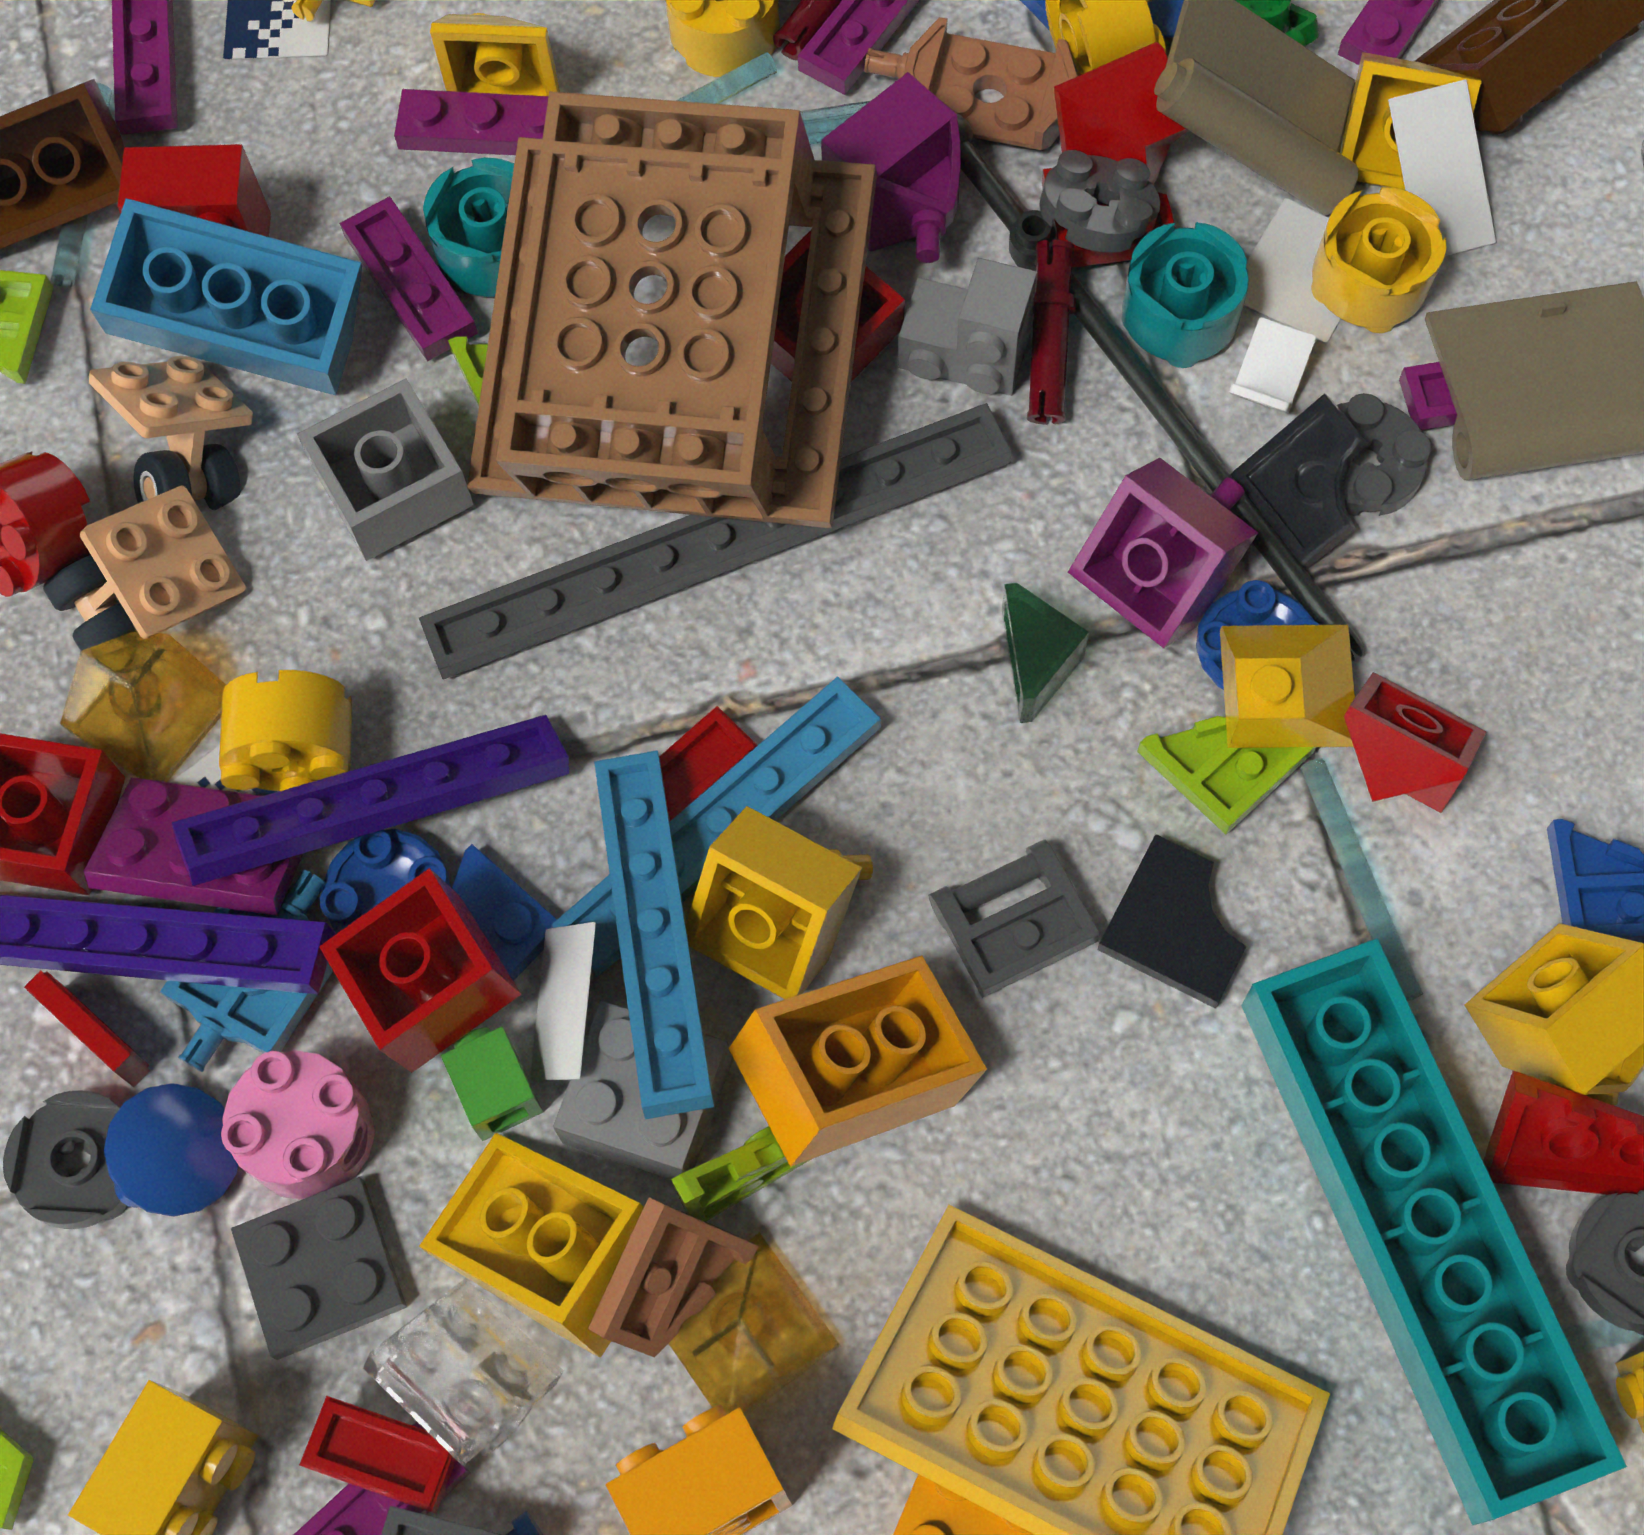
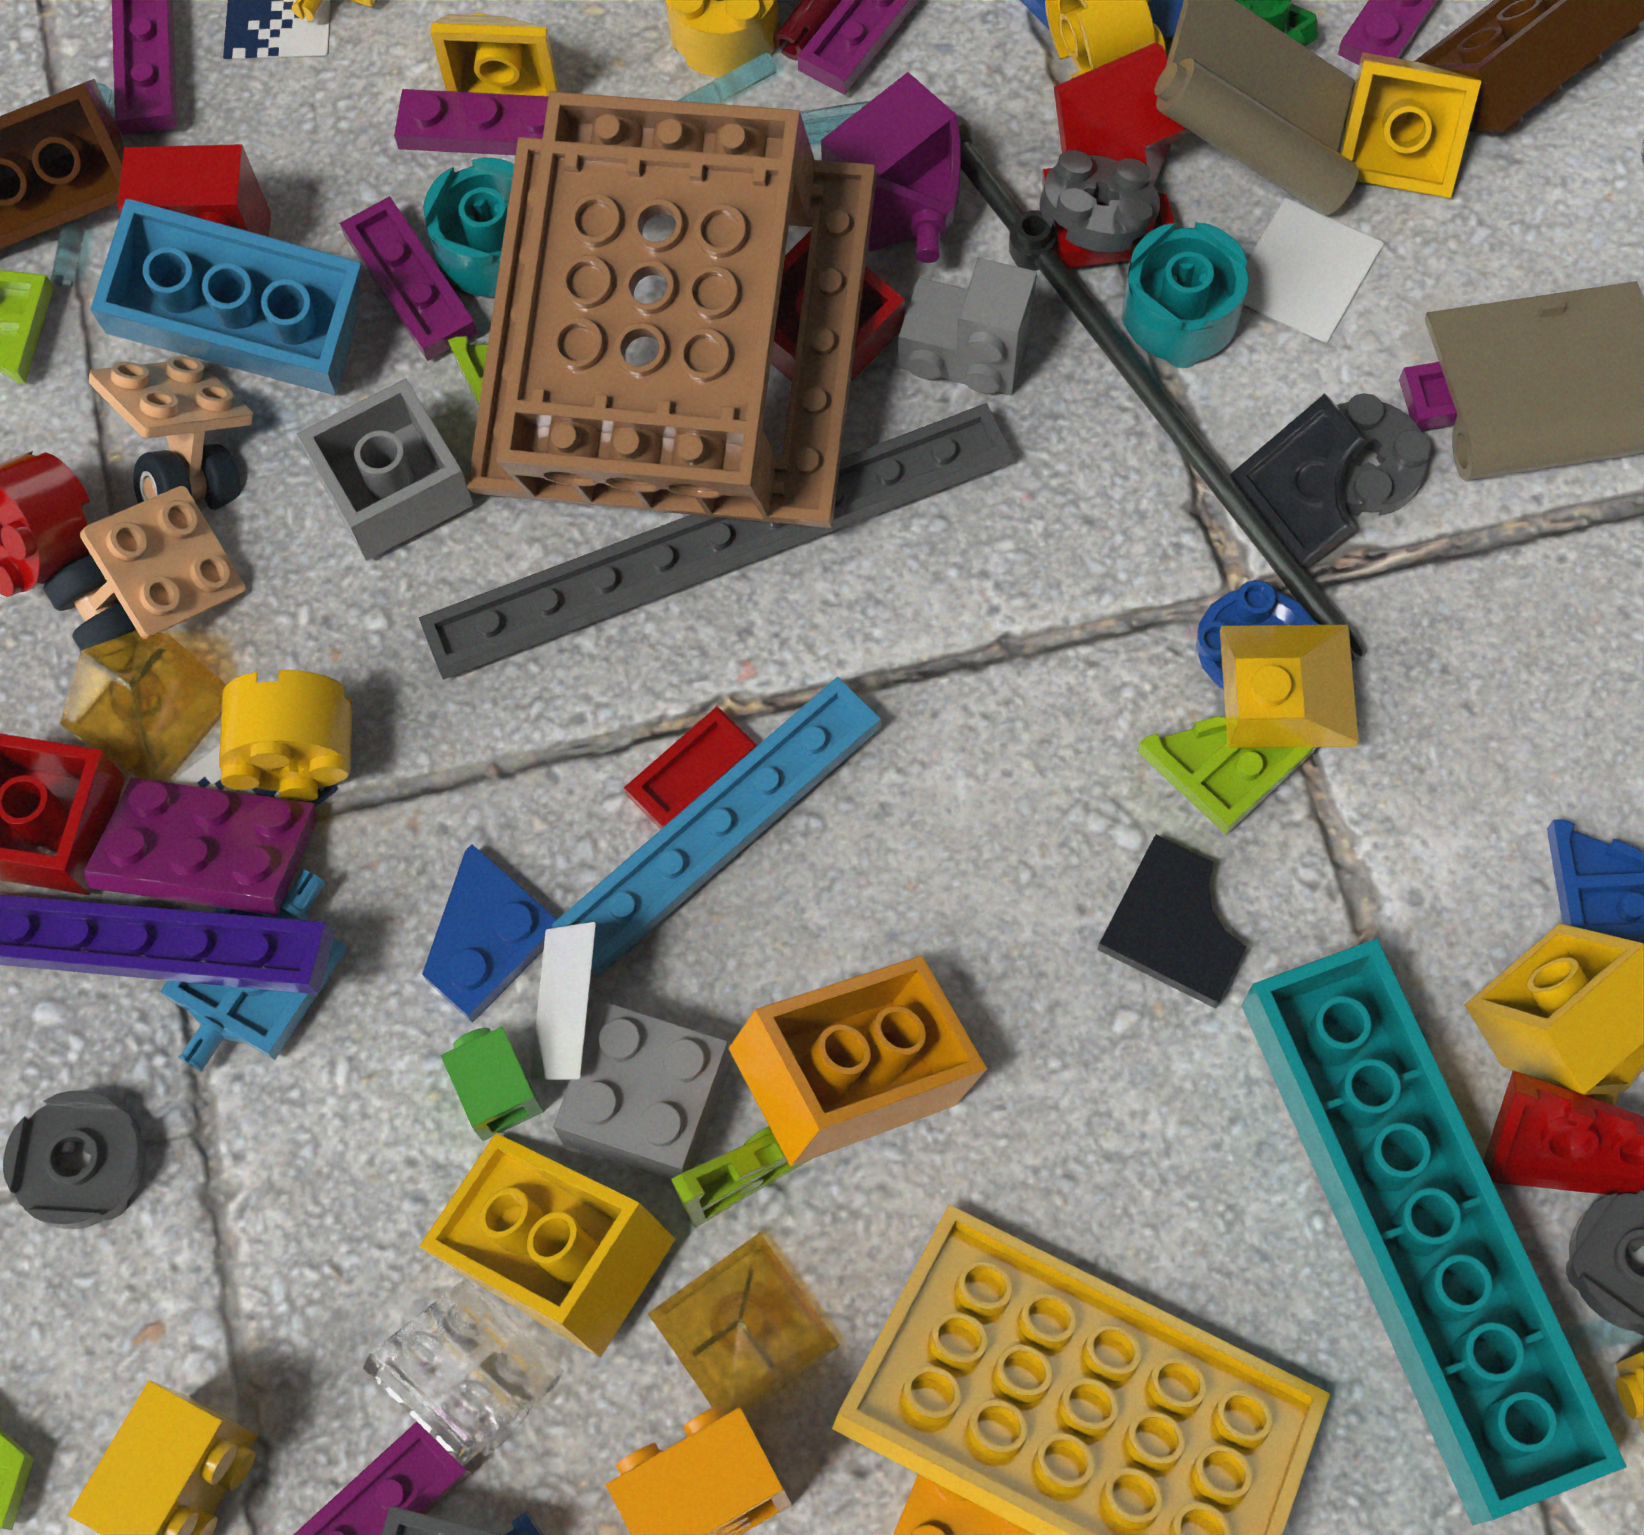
(88, 1027): red tile -> none
(169, 1151): blue dish -> none
(297, 1124): bright pink brick -> none
(318, 1268): dark grey plate -> none
(369, 799): dark purple plate -> none
(373, 870): blue dish -> none
(378, 1454): red tile -> none
(419, 971): red brick -> none
(653, 937): dark azure plate -> none
(664, 1277): nougat wing -> none
(772, 902): yellow piece -> none
(962, 66): nougat plate -> none
(1023, 935): dark grey plate -> none
(1041, 648): clear green slope -> none
(1050, 332): dark red pin -> none
(1163, 550): magenta piece -> none
(1273, 365): white bracket -> none
(1359, 873): clear light blue bar -> none
(1378, 258): yellow brick -> none
(1409, 744): red slope -> none
(1444, 162): white sticker -> none

